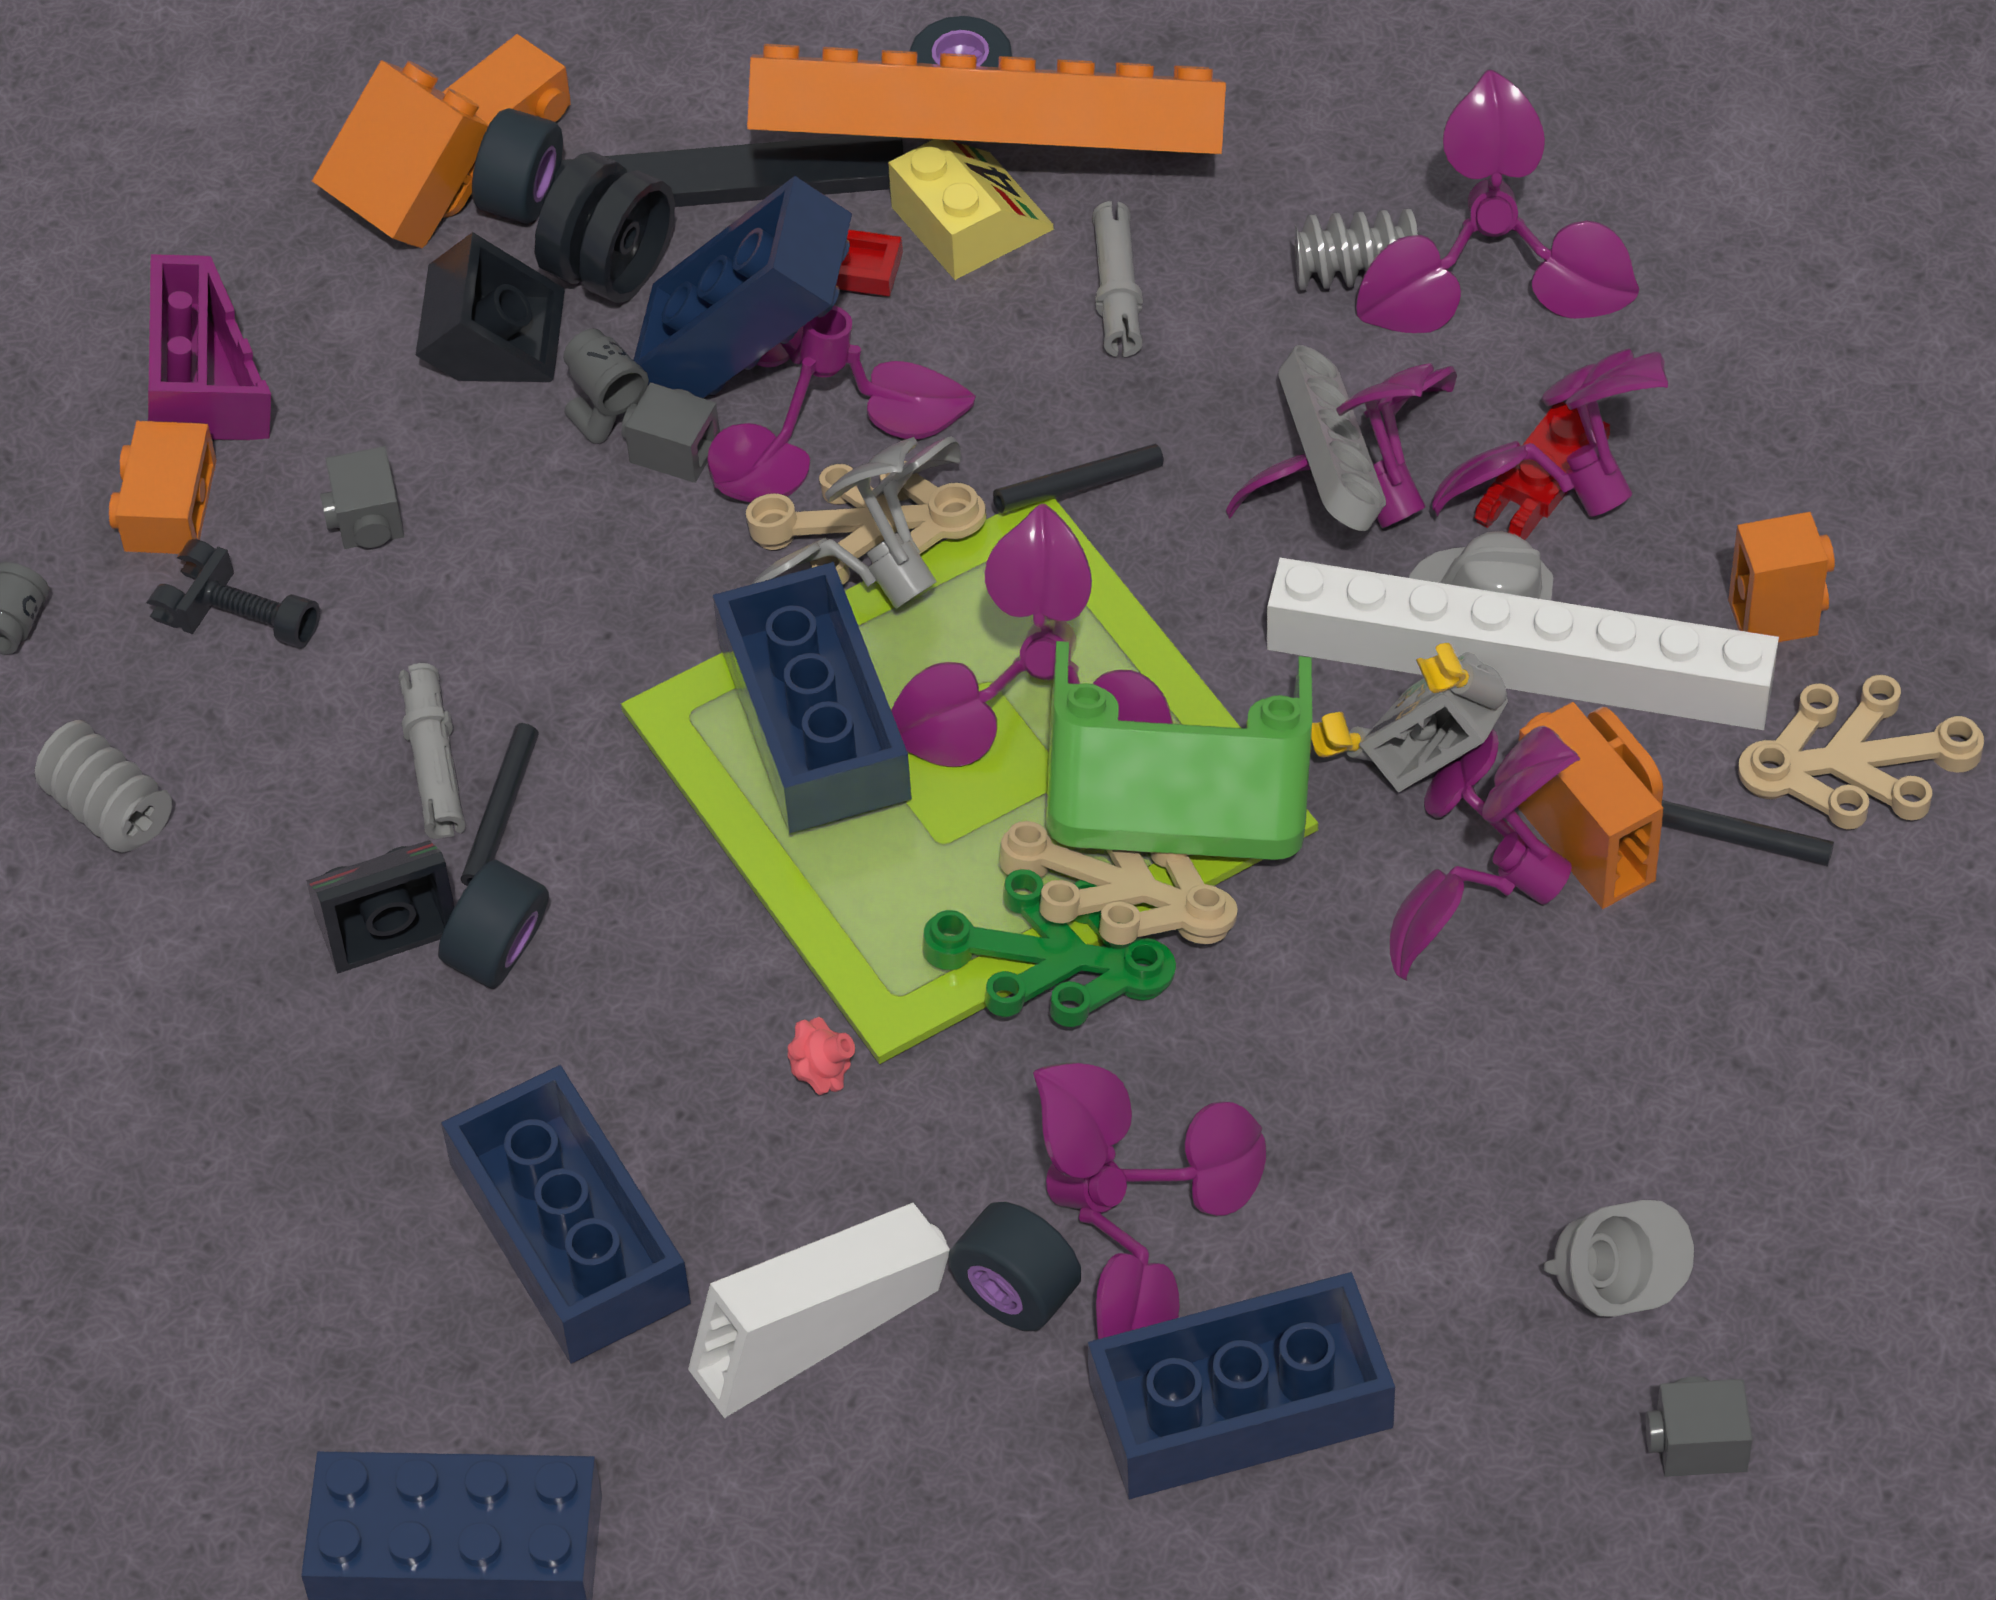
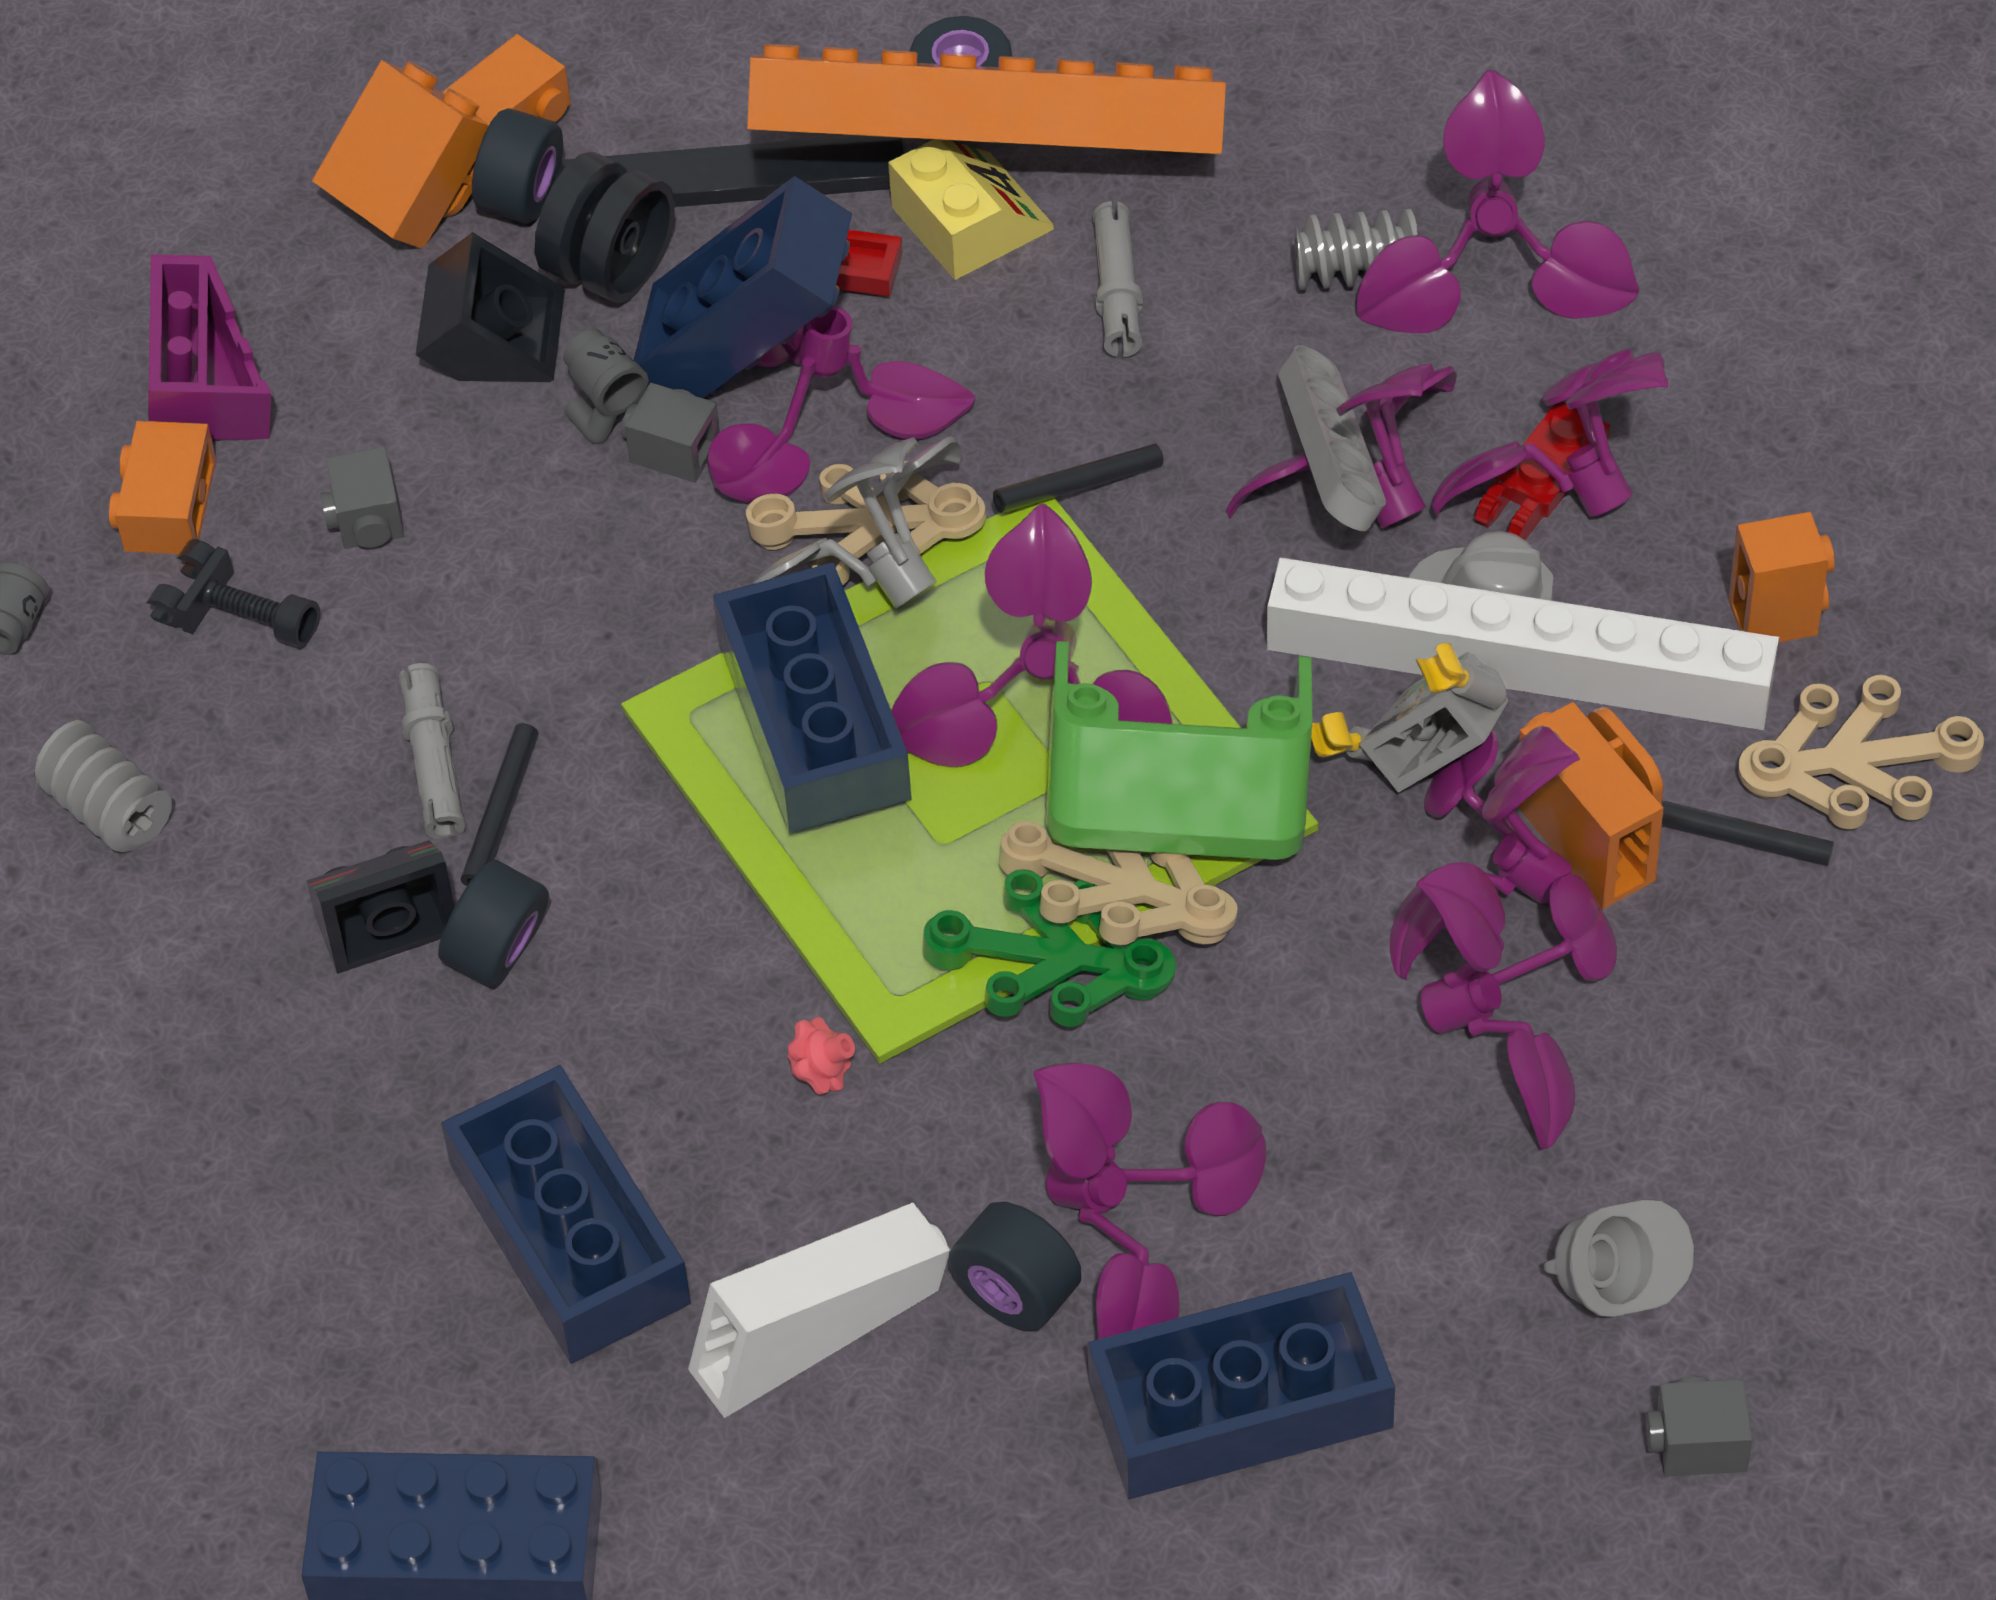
(1469, 997): none -> magenta plant

